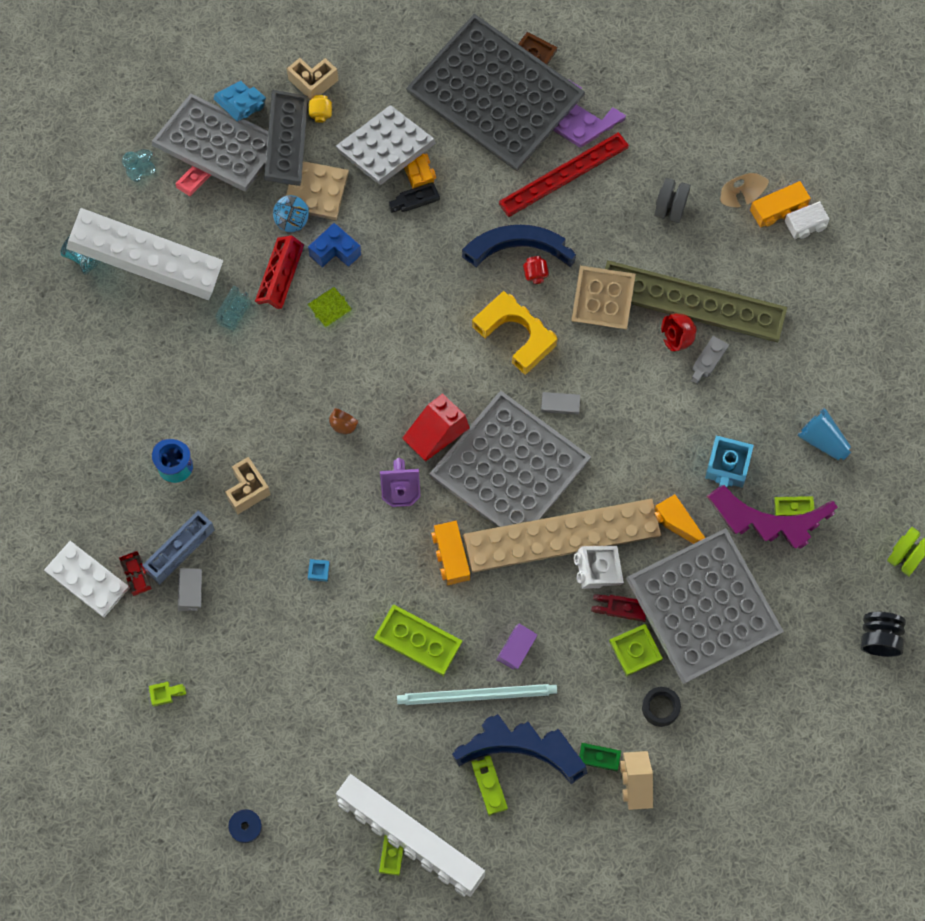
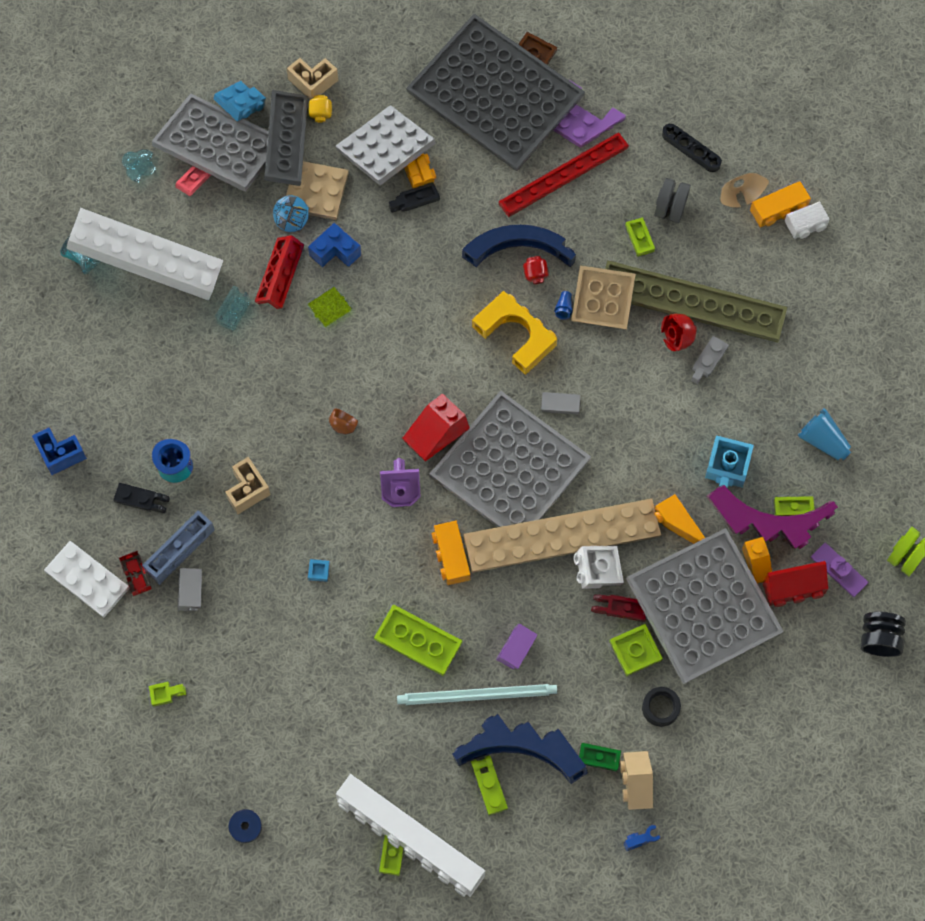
(58, 455): none -> blue brick
(139, 498): none -> black hinge
(564, 306): none -> blue cone
(636, 840): none -> blue plate
(640, 237): none -> lime plate
(693, 145): none -> black beam
(757, 558): none -> light orange slope
(796, 584): none -> red slope
(840, 570): none -> medium lavender piece

